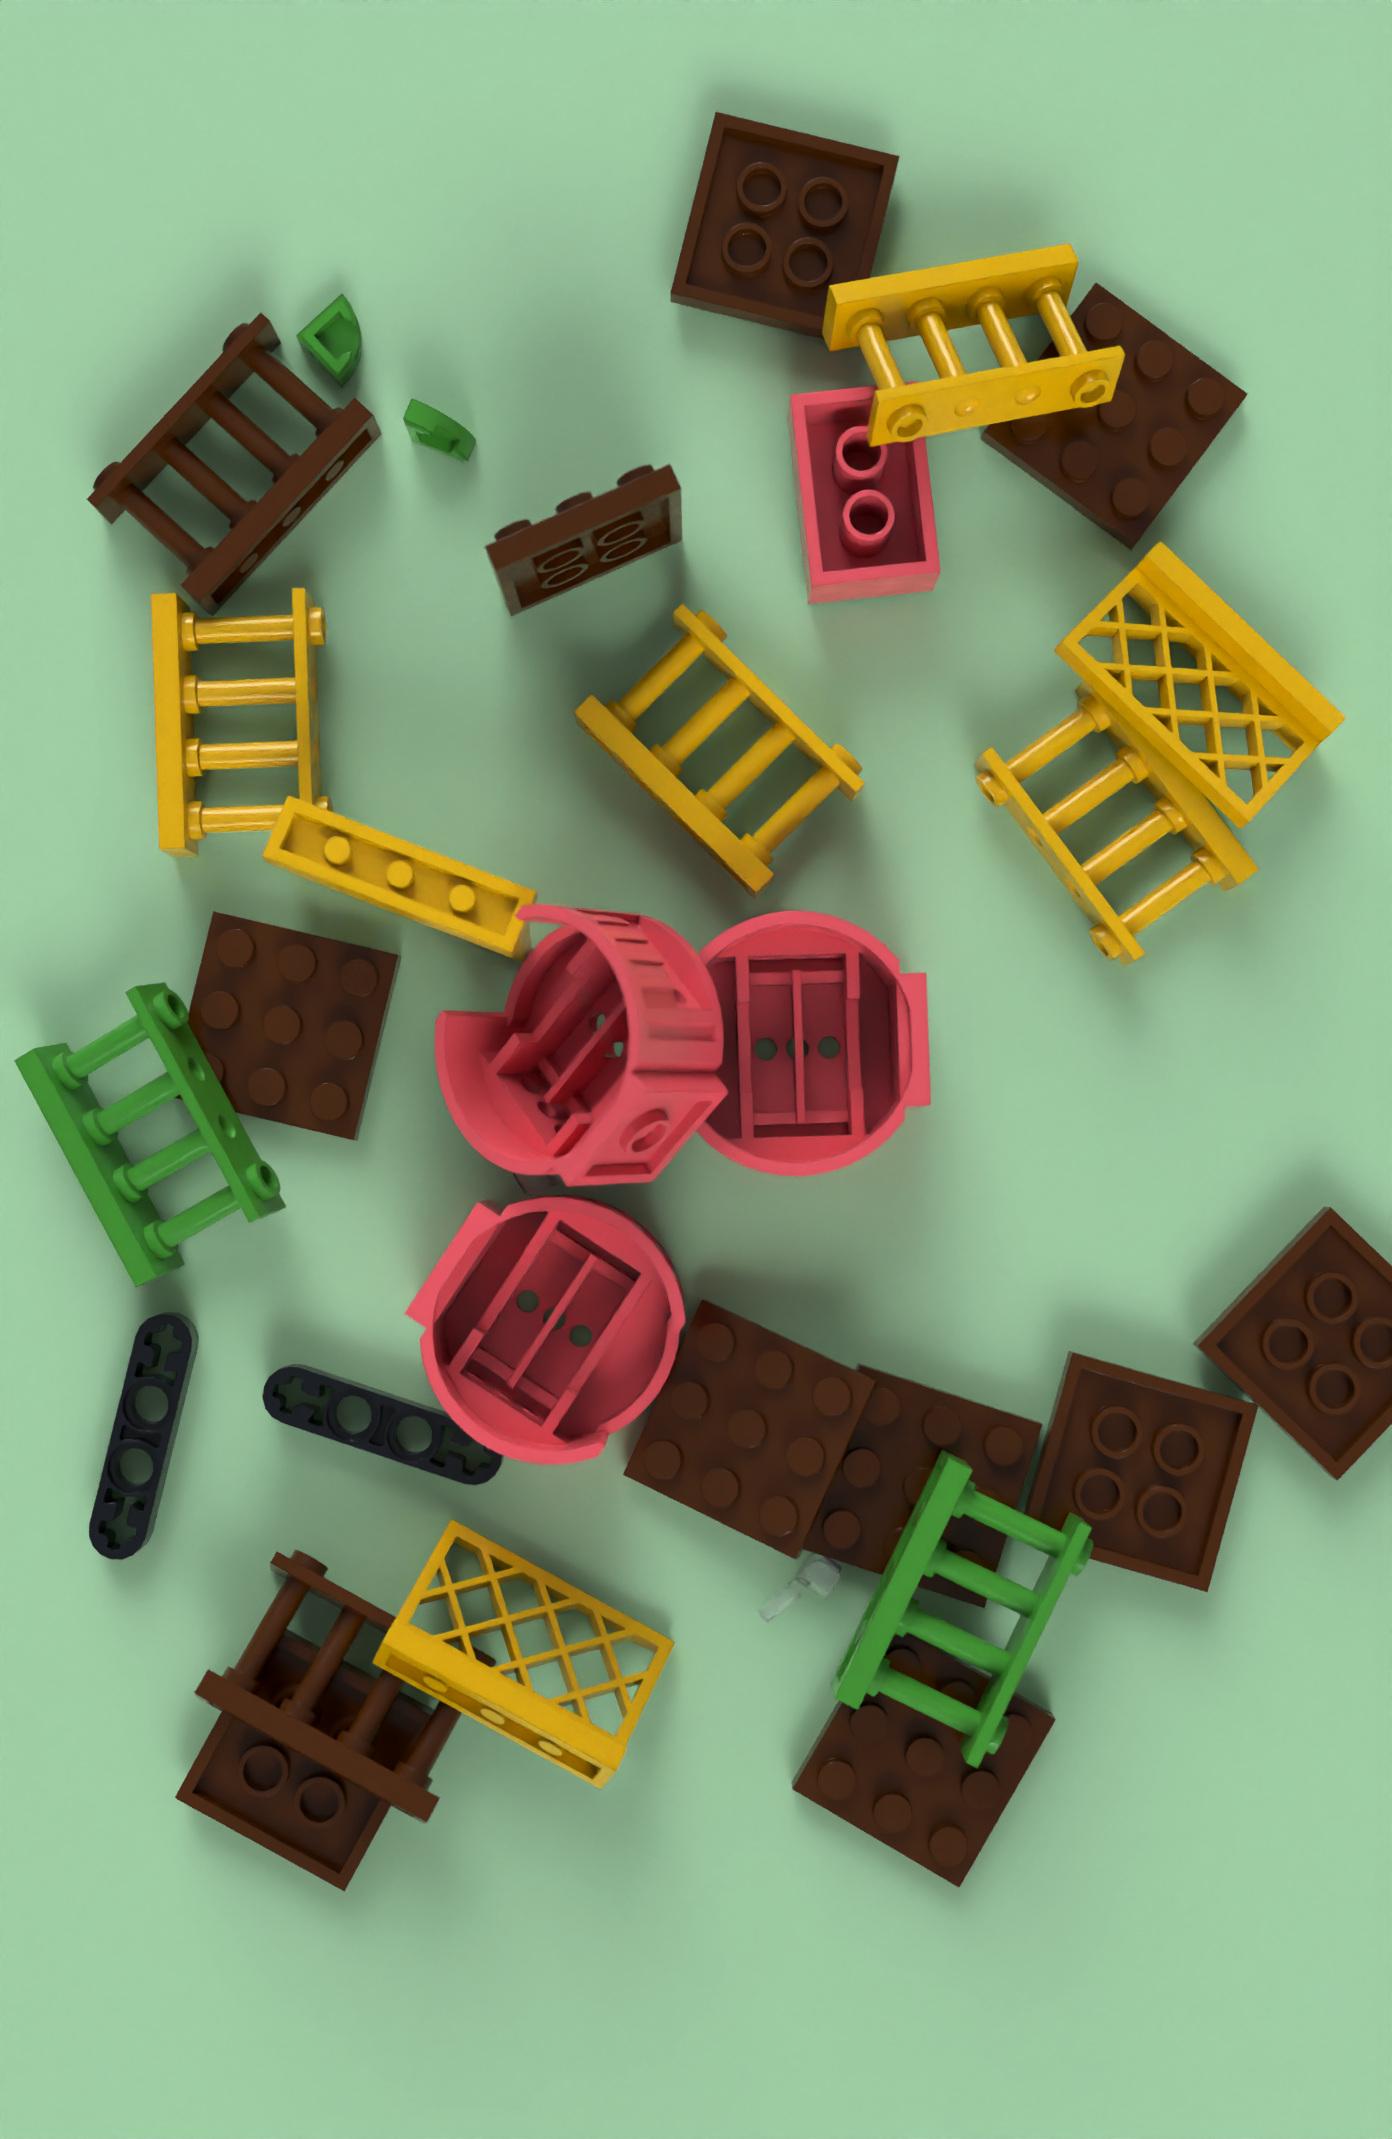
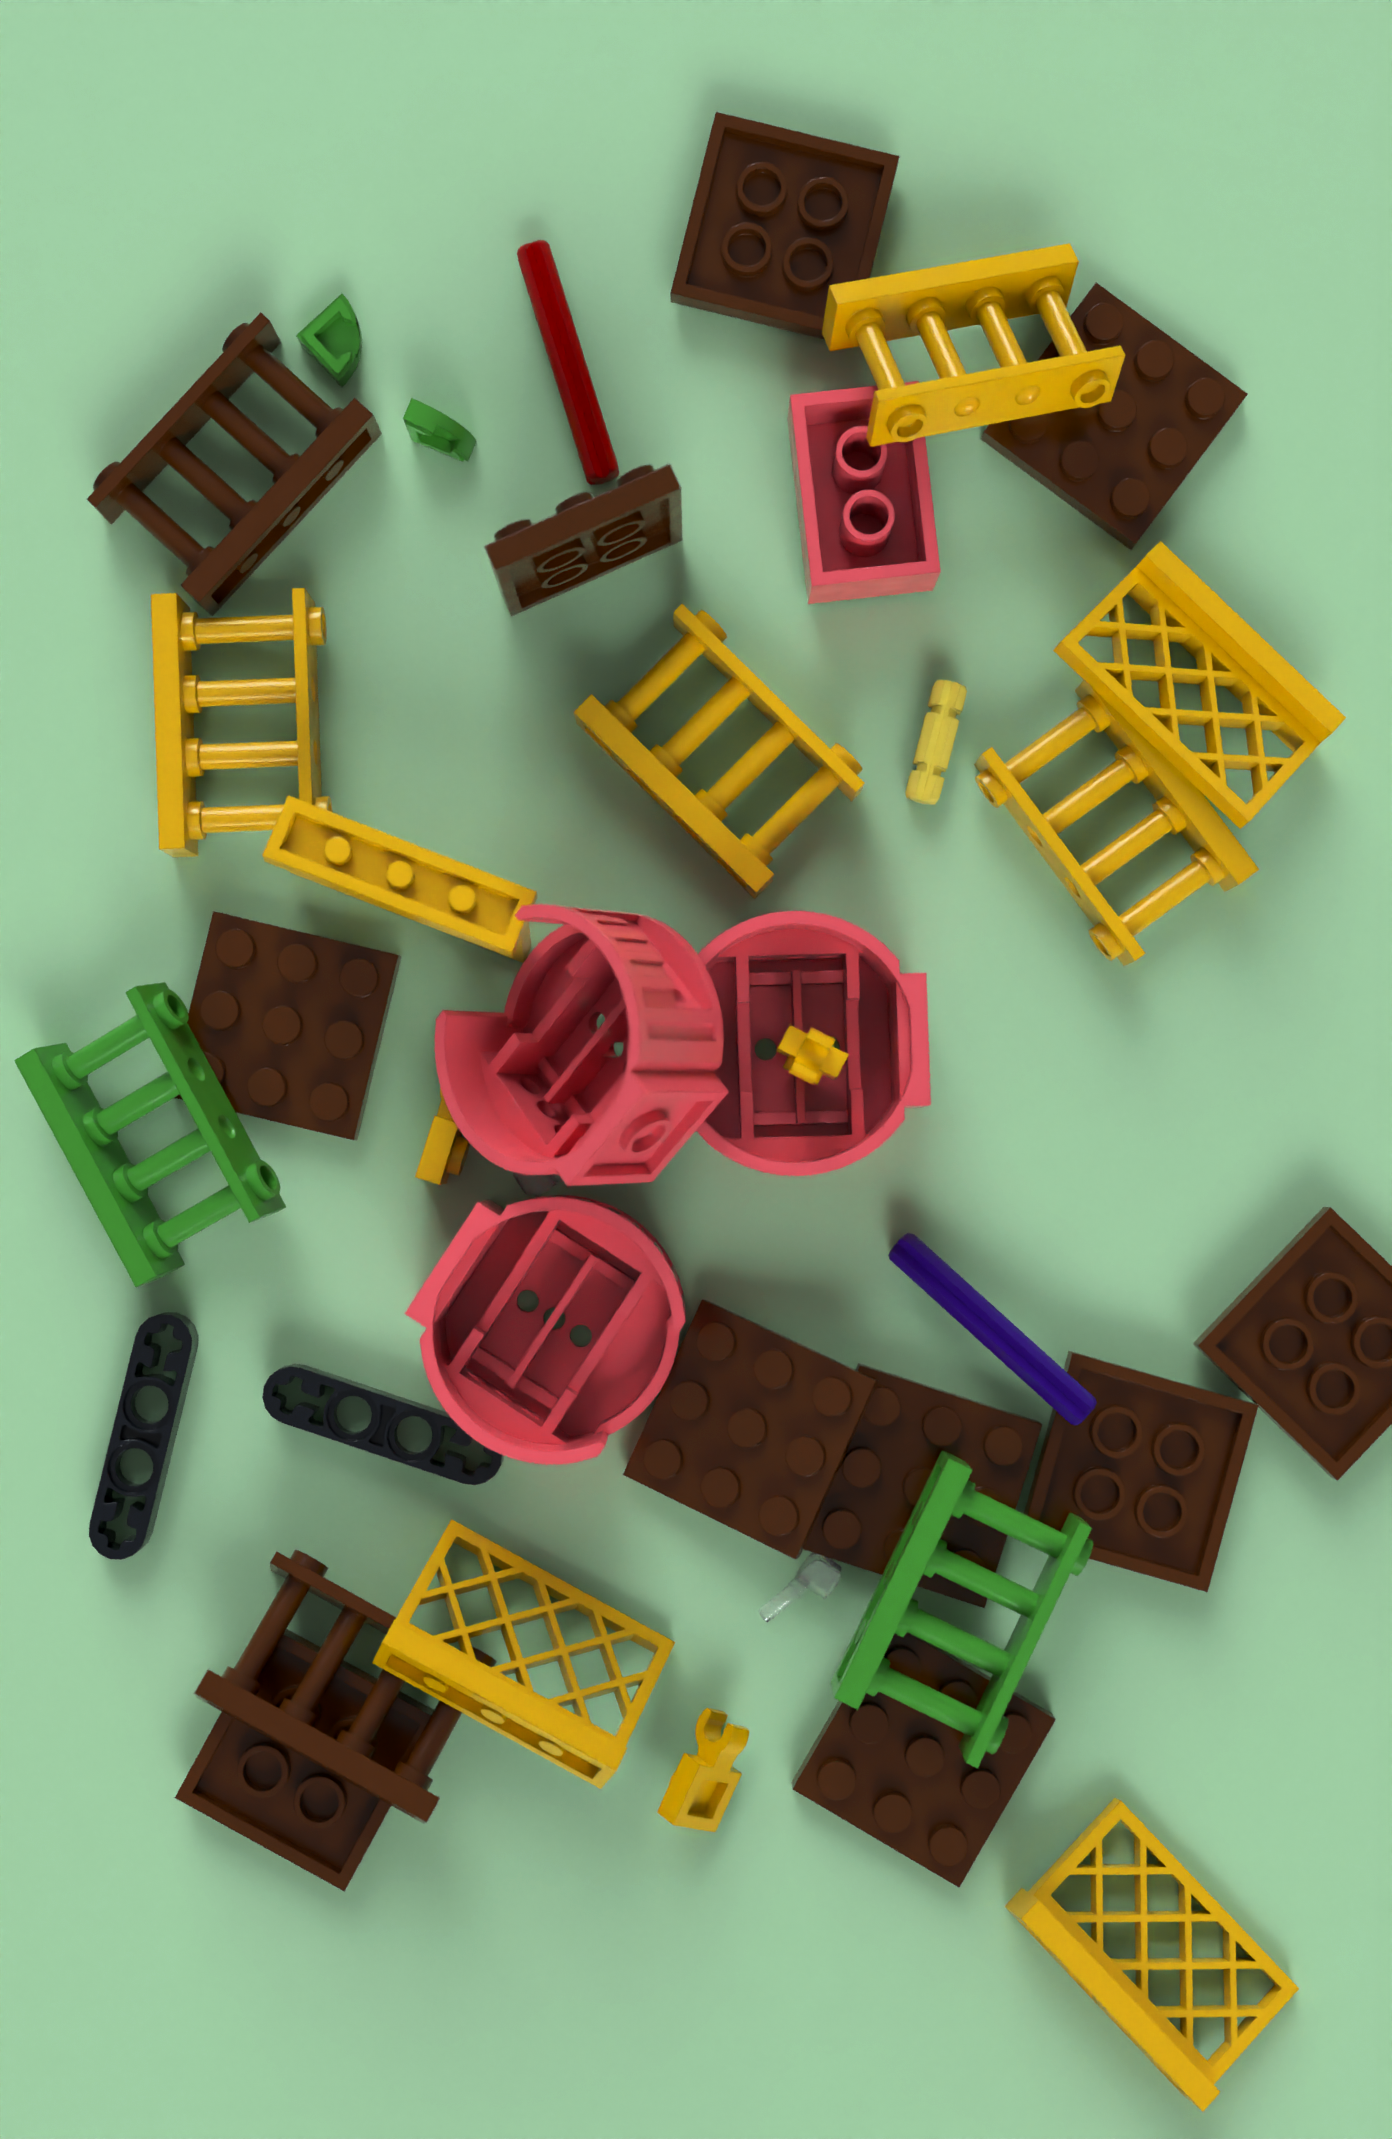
(444, 1149): none -> yellow plate
(568, 362): none -> red axle
(705, 1781): none -> yellow plate
(811, 1055): none -> yellow plate
(936, 742): none -> light yellow axle
(992, 1329): none -> dark purple axle
(1111, 1988): none -> yellow fence

